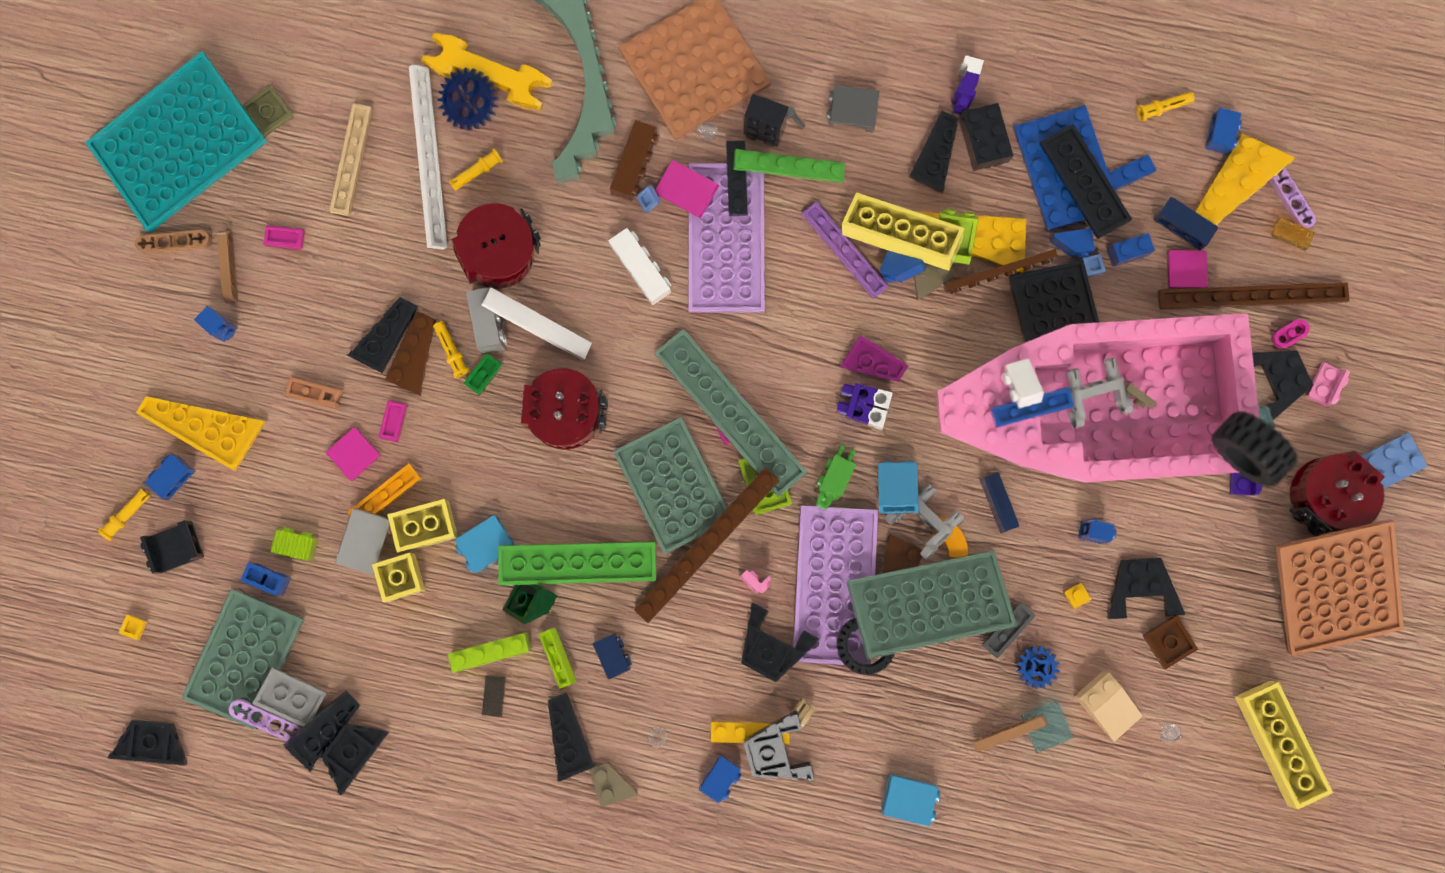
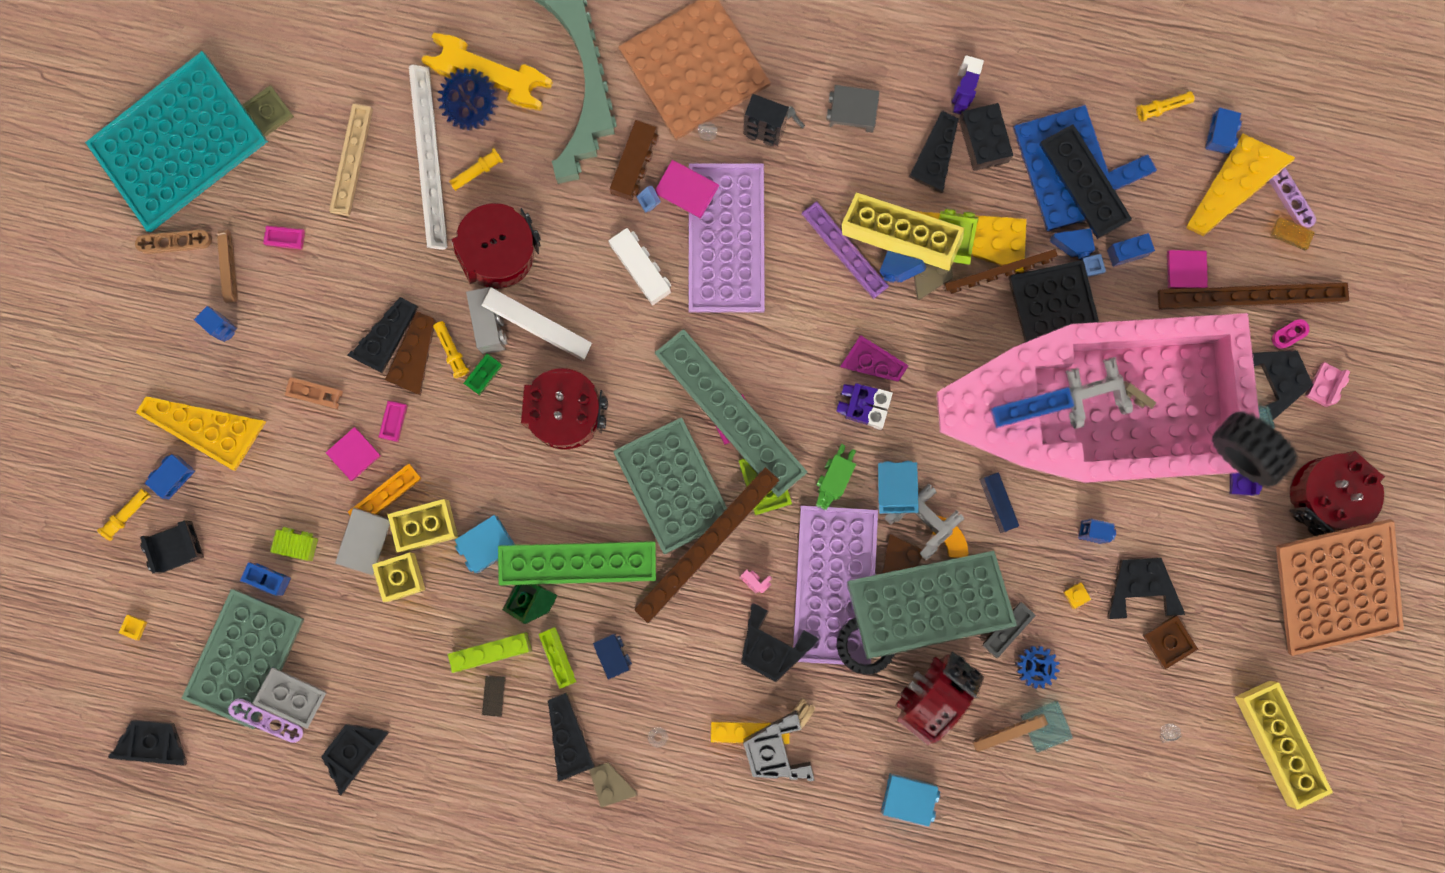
(317, 734): black wing -> none
(720, 779): blue brick -> none
(736, 182): black plate -> none
(788, 166): bright green plate -> none
(939, 697): none -> dark red piece
(1023, 383): white brick -> none
(1108, 705): tan slope -> none
(1186, 223): dark blue panel -> none
(1396, 459): medium blue plate -> none

